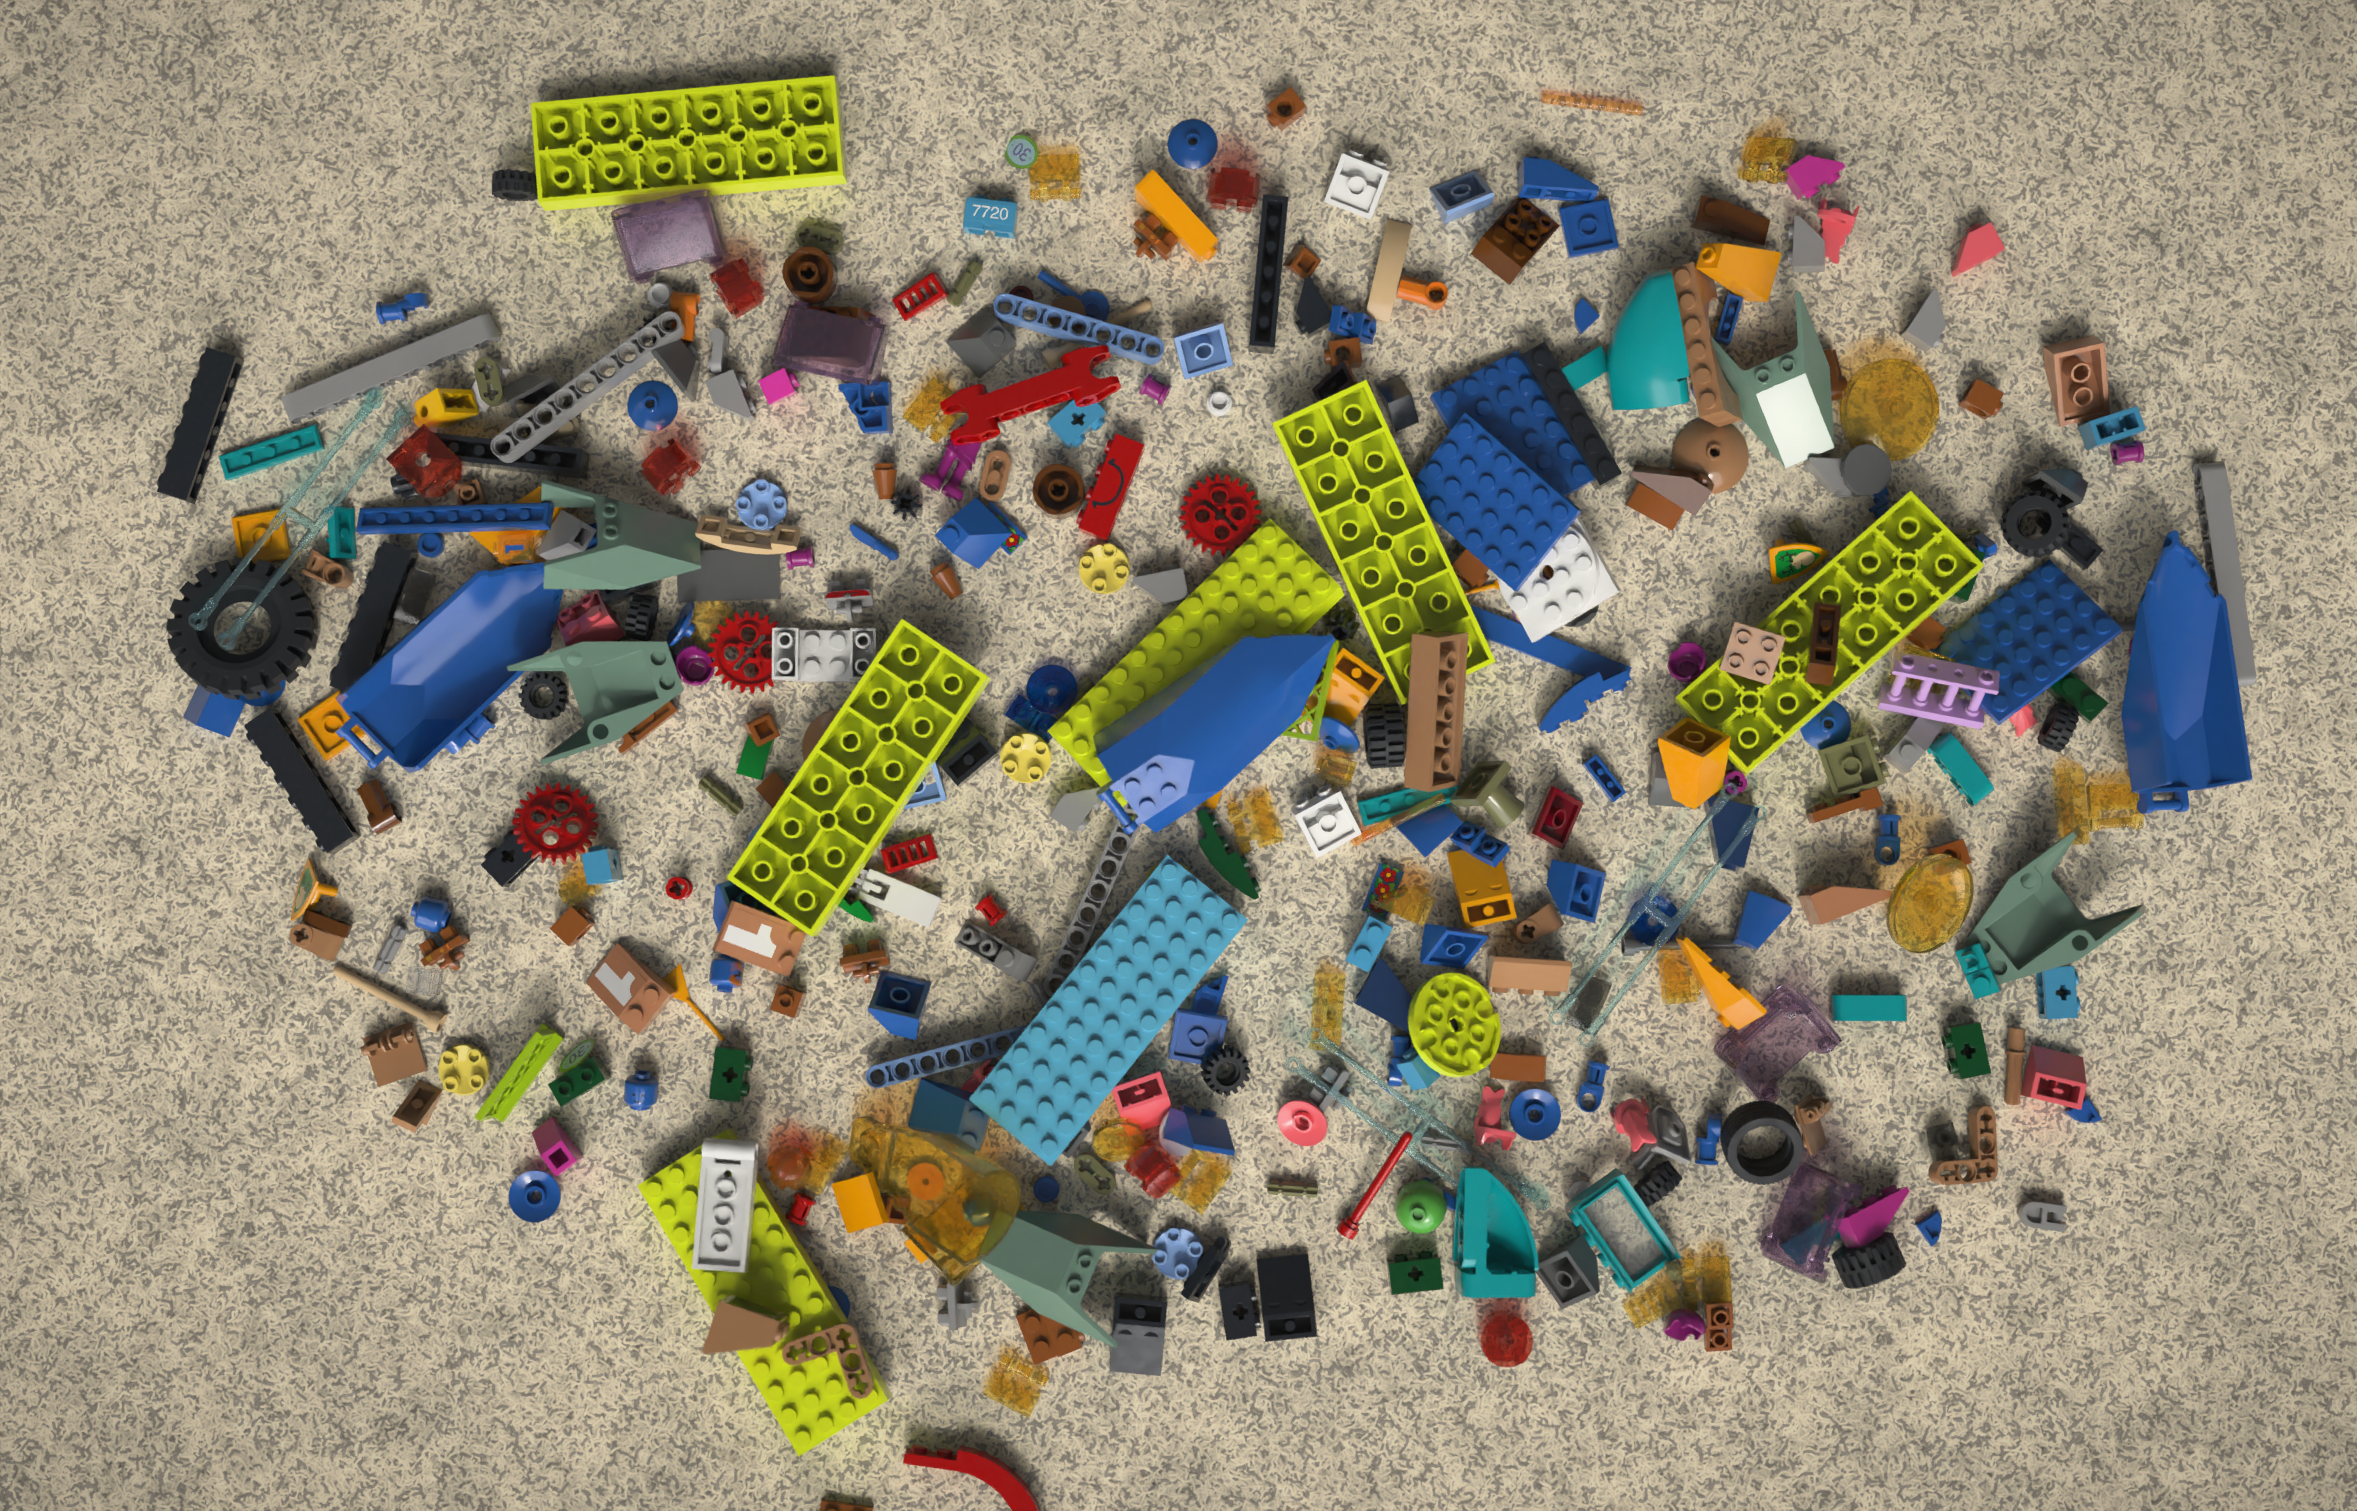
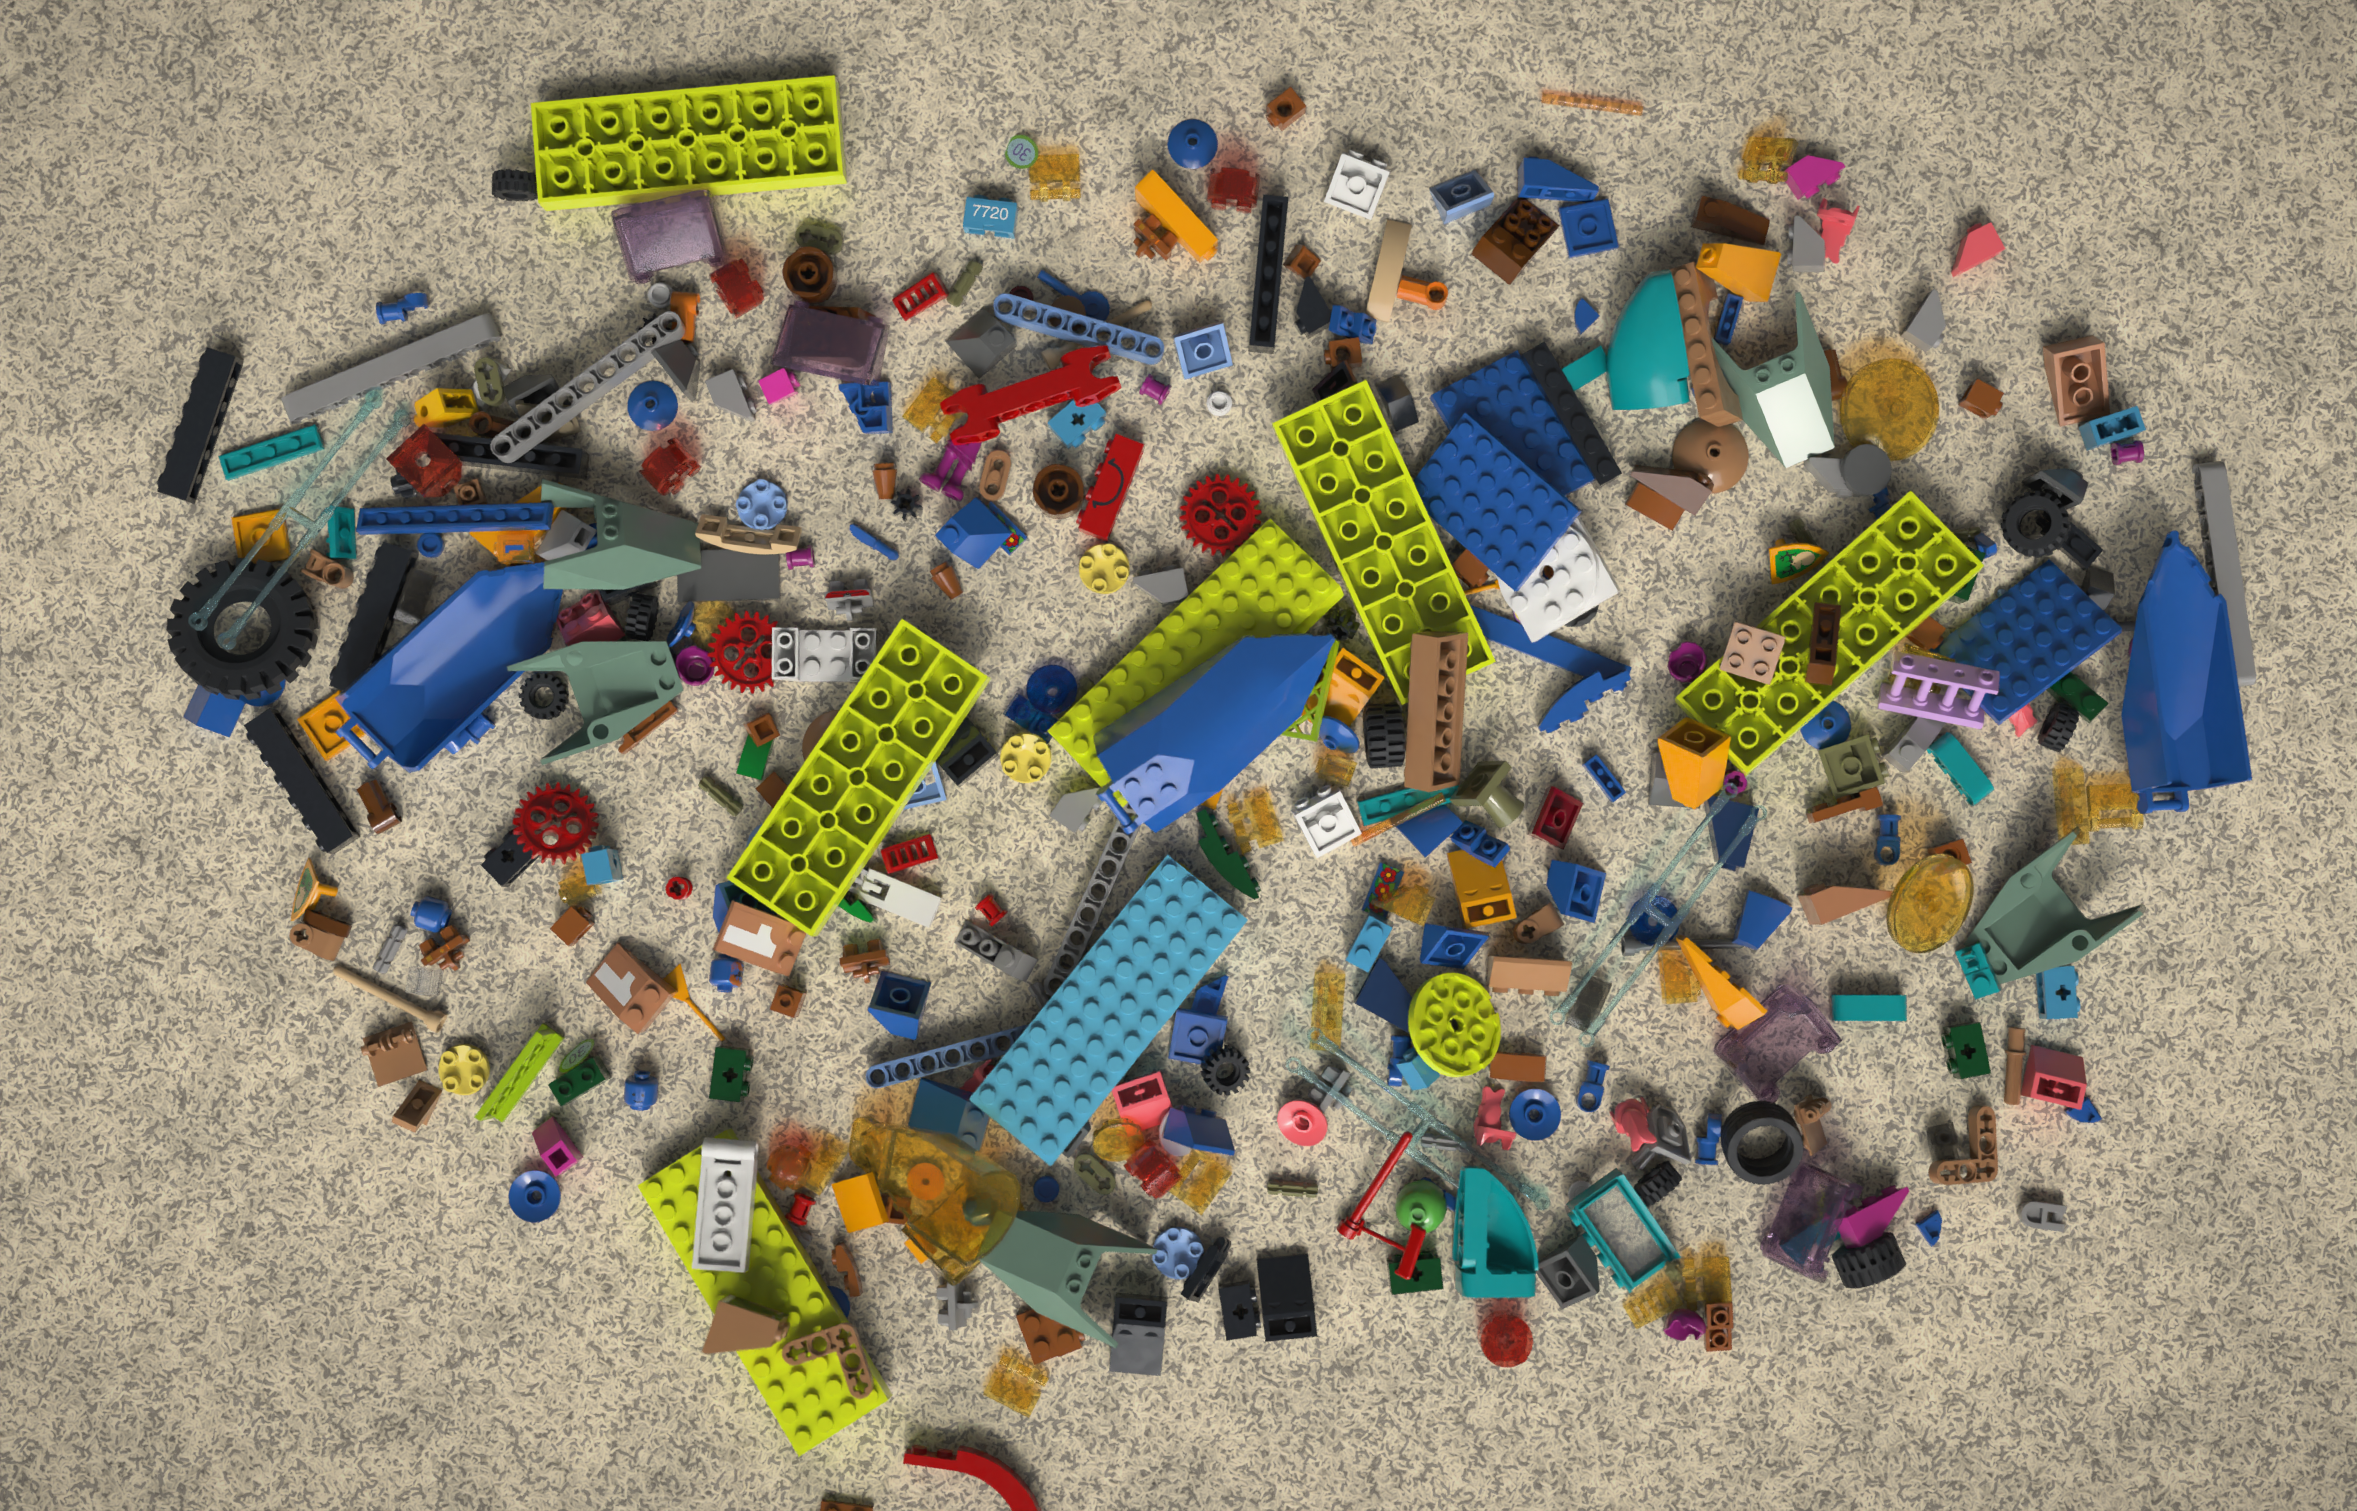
(496, 424): none -> reddish brown piece
(718, 360): light grey plate -> none
(845, 1262): none -> dark orange slope
(1411, 1250): none -> red piece
(2099, 586): none -> black slope

